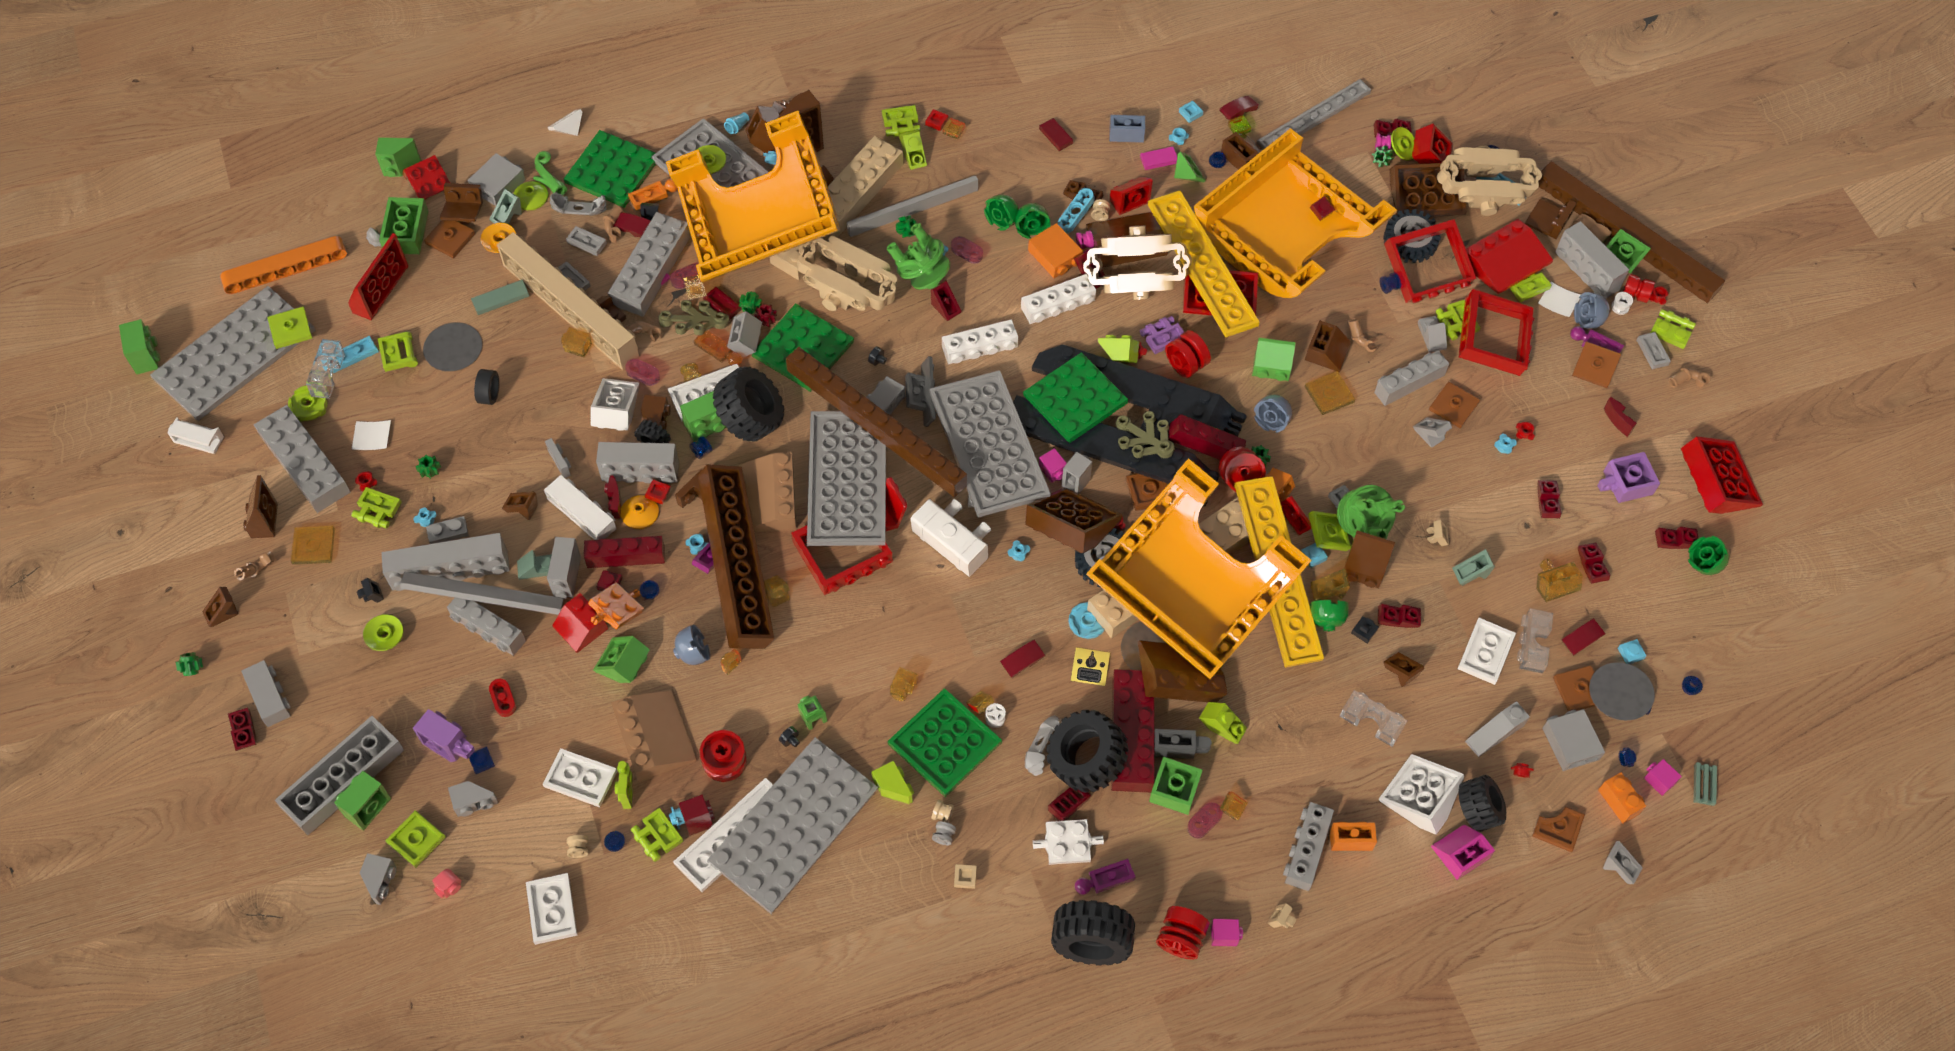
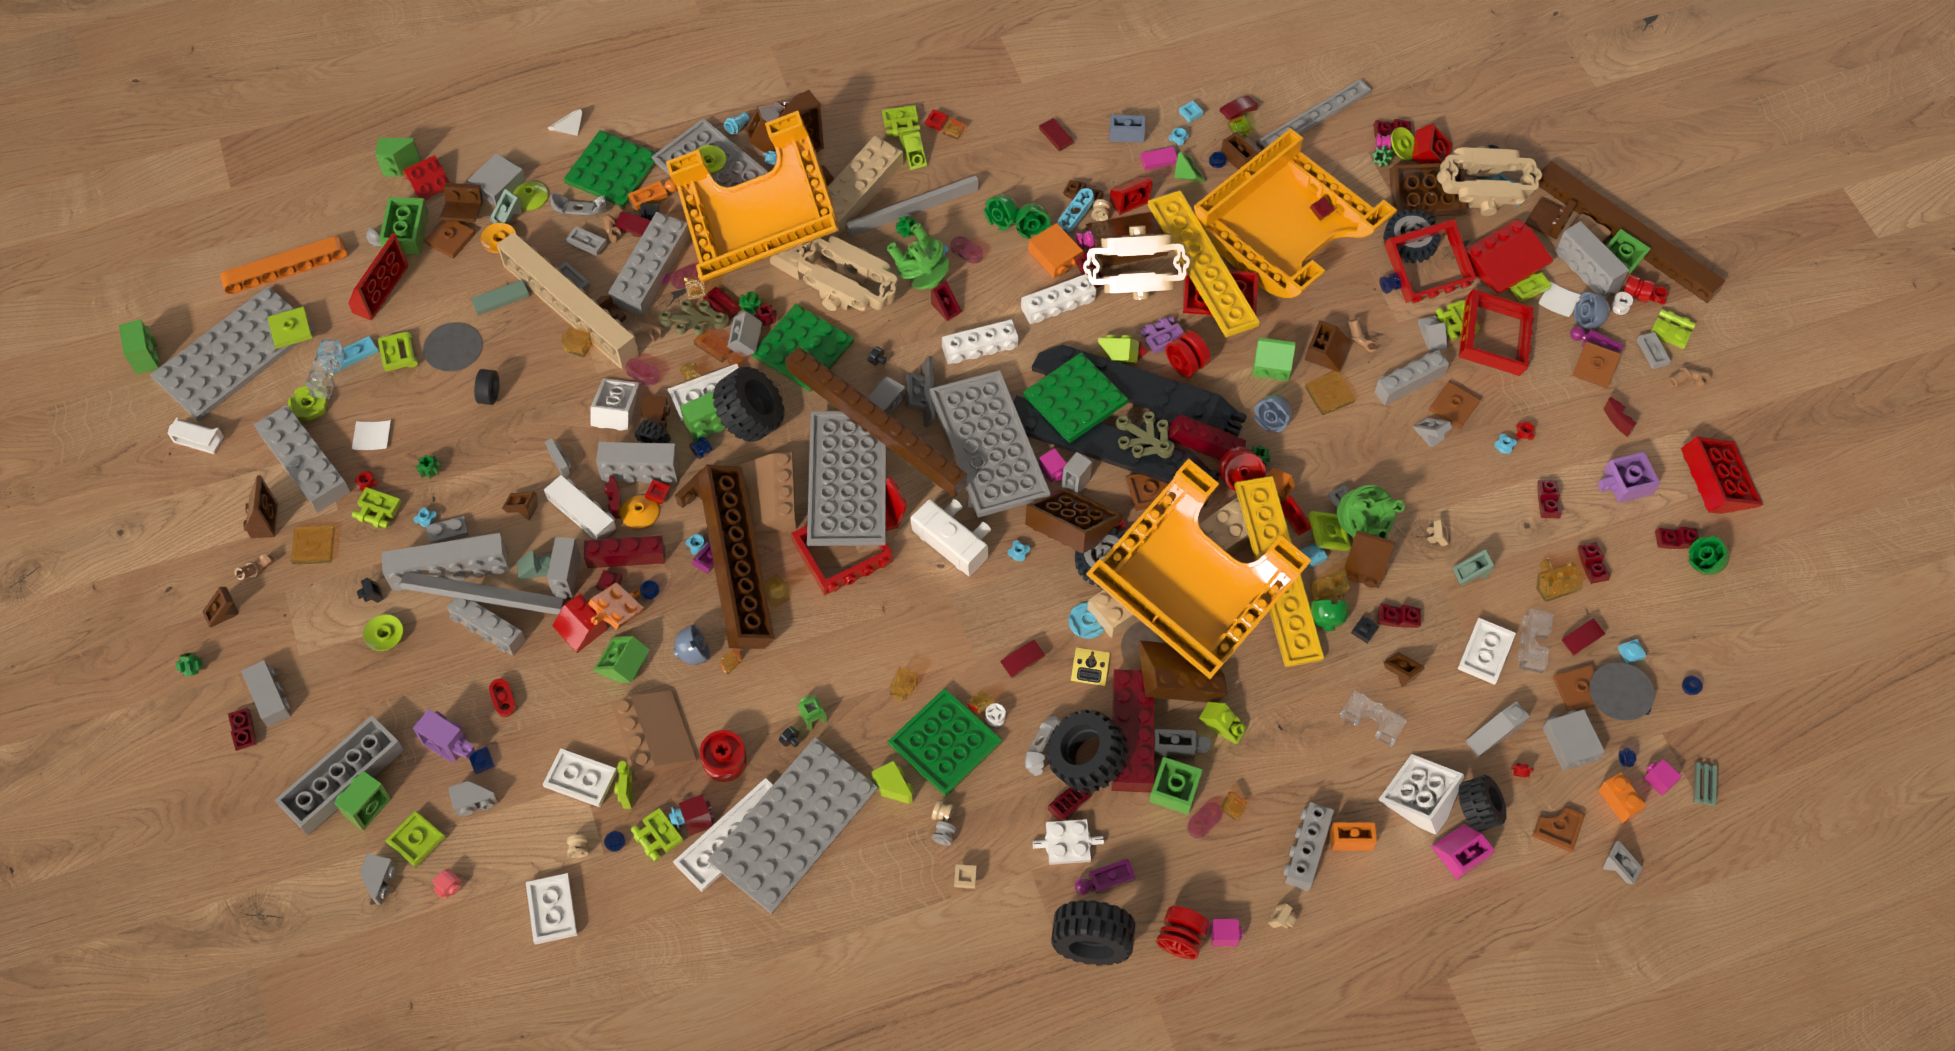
(546, 177): bright green plant -> none

